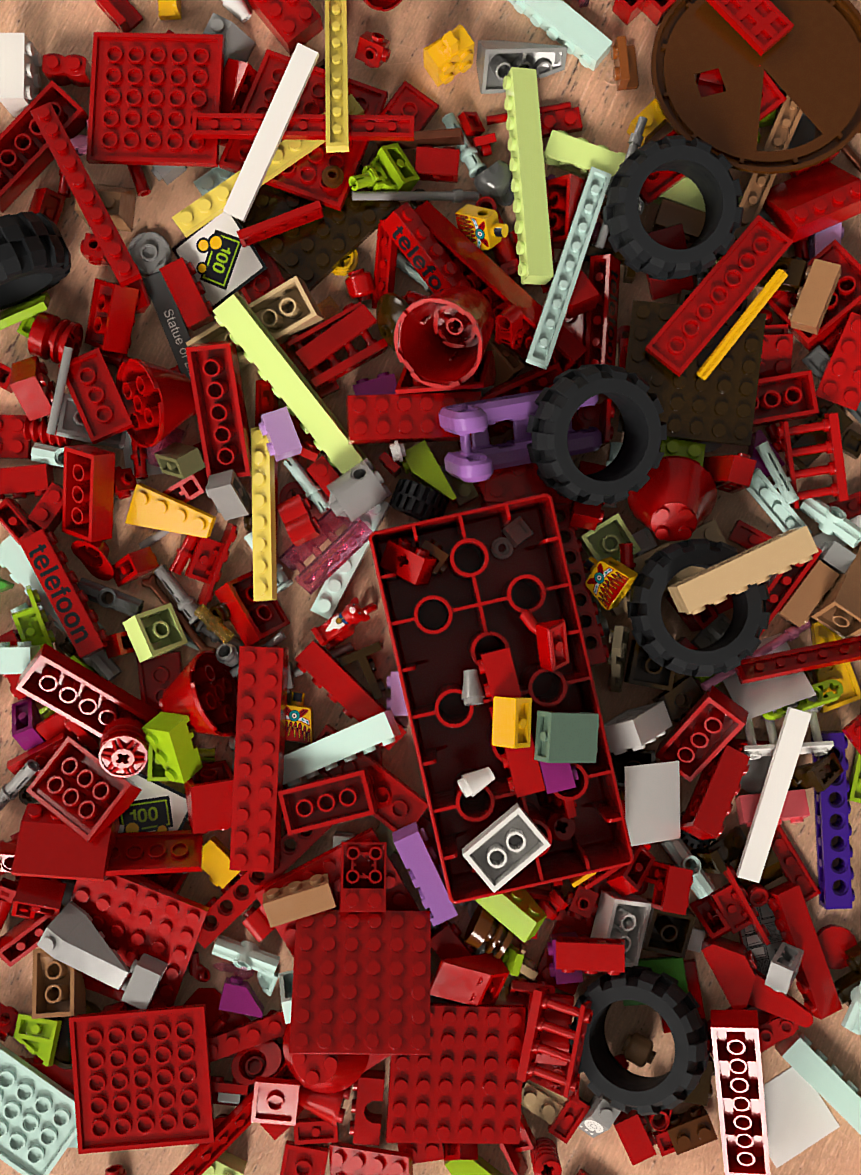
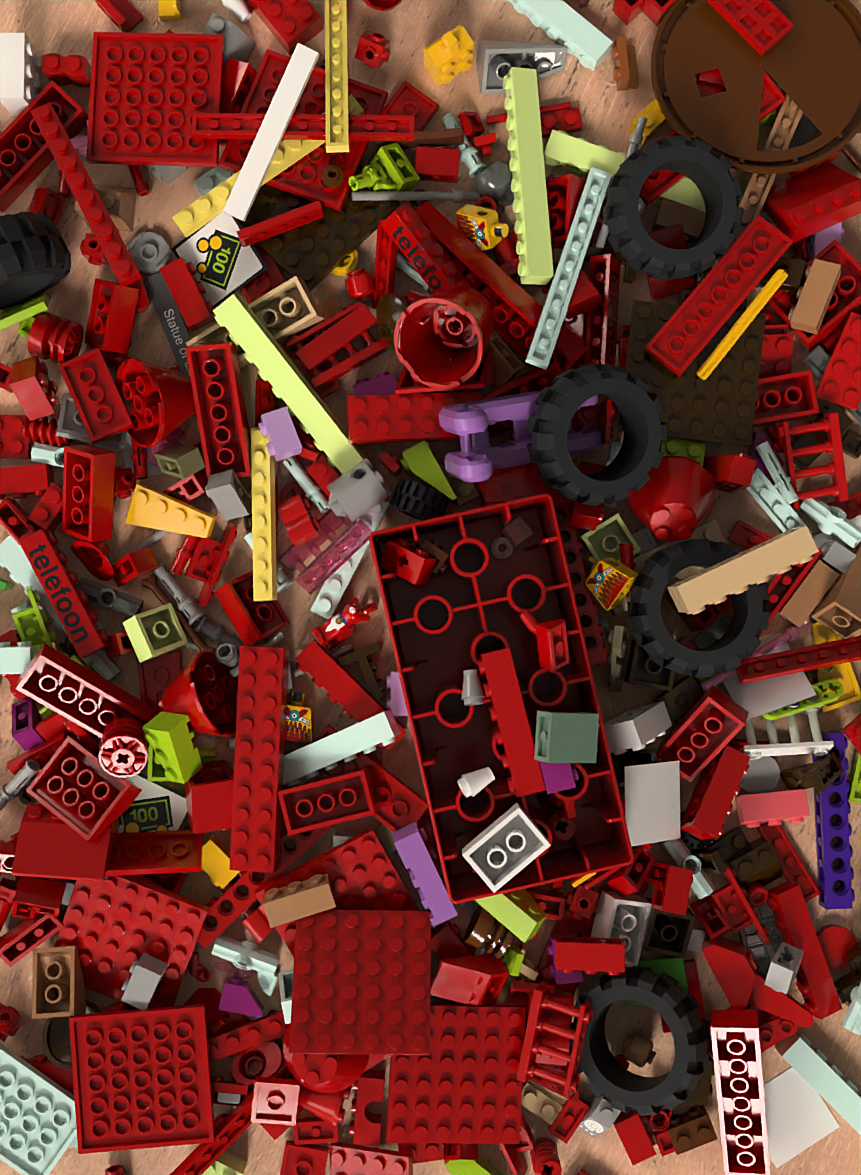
(38, 1036): lime wing -> none
(59, 390): light grey bar -> none
(78, 944): light grey wedge -> none
(214, 624): clear yellow pin -> none
(222, 611): dark brown bush -> none
(363, 877): red slope -> none
(397, 451): white plate -> none
(509, 326): red piece -> none
(511, 722): yellow panel -> none
(556, 900): red wheel -> none
(773, 794): white tile -> none

